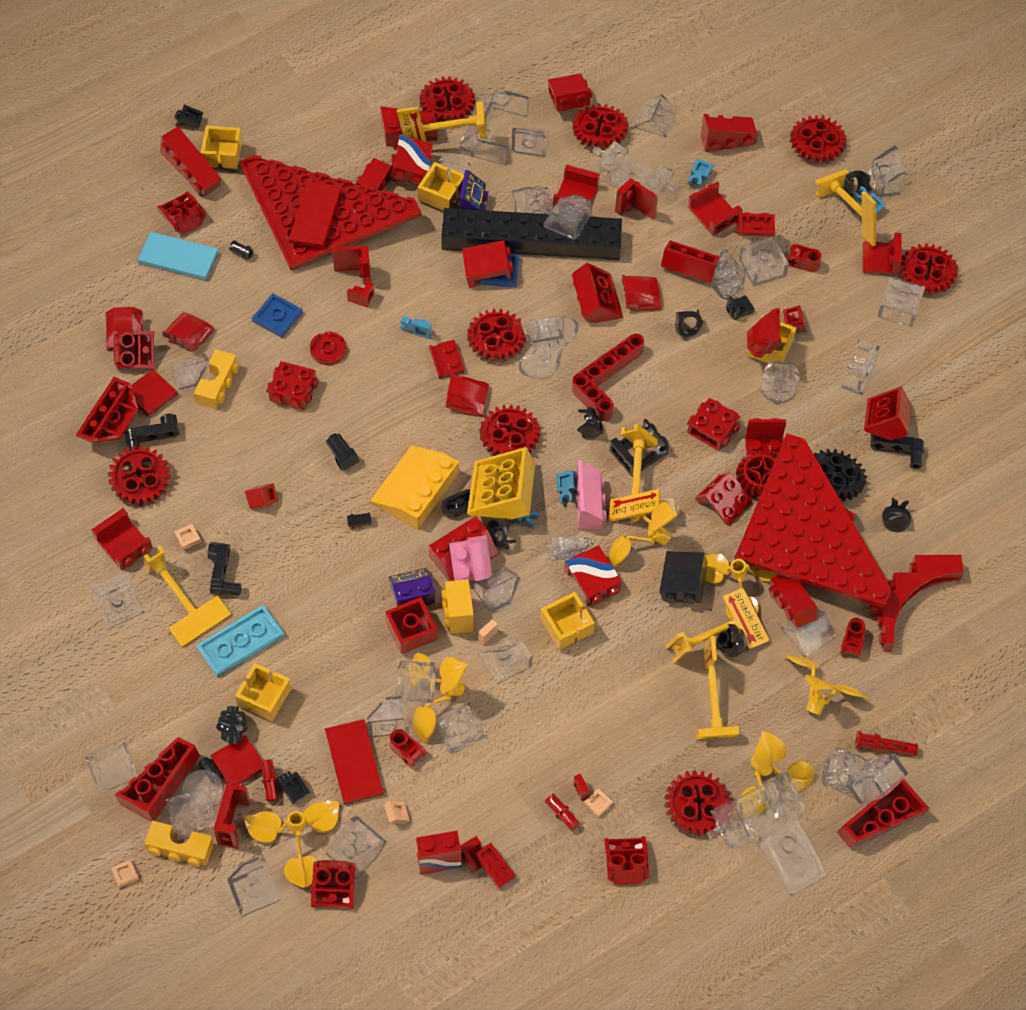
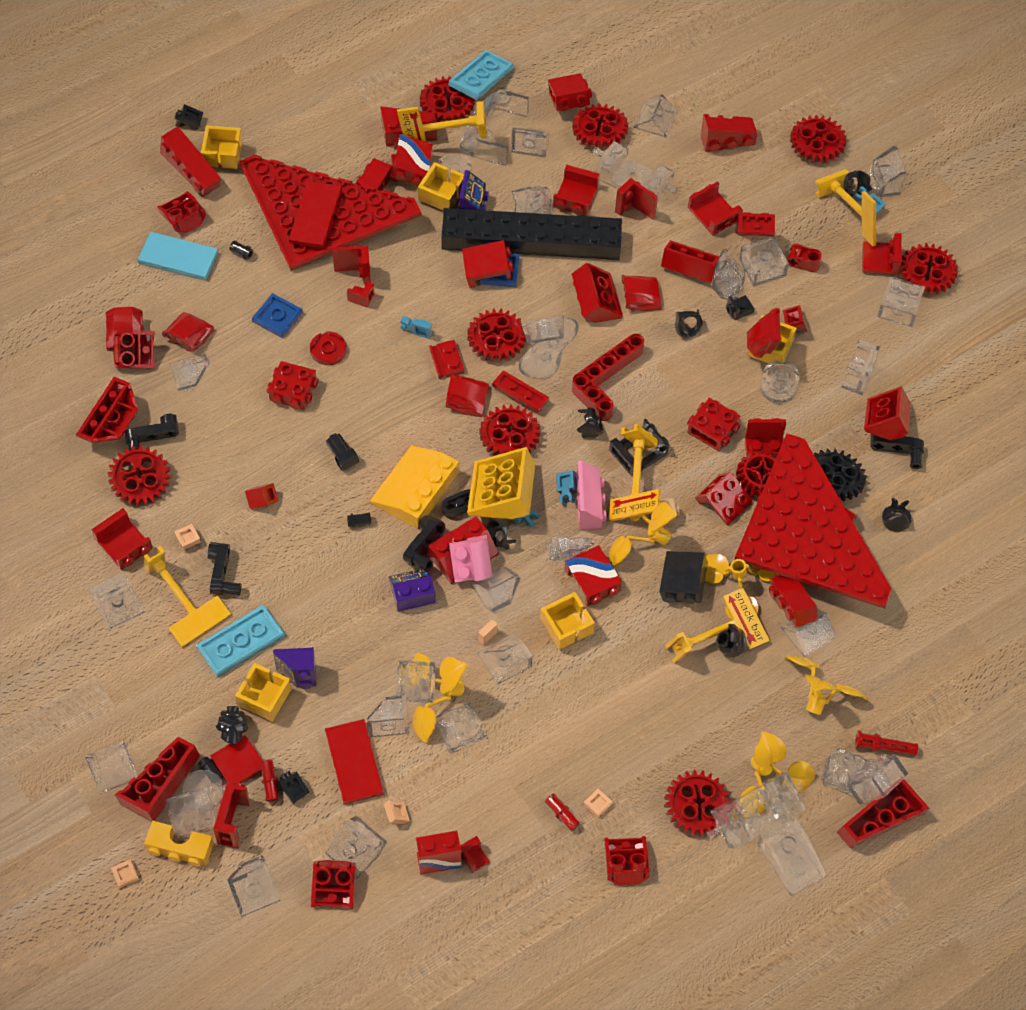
(152, 392): red tile -> none
(212, 392): yellow arch -> none
(265, 826): yellow plant -> none
(298, 665): none -> dark purple slope
(409, 750): red piece -> none
(411, 625): red brick -> none
(430, 532): none -> black beam
(458, 607): yellow piece -> none
(481, 74): none -> medium azure tile
(494, 865): red plate -> none
(520, 391): none -> red plate
(569, 216): clear slope -> none
(580, 787): red tile -> none
(699, 172): dark azure plate -> none
(716, 729): yellow piece -> none
(853, 641): red piece -> none
(924, 573): red arch -> none

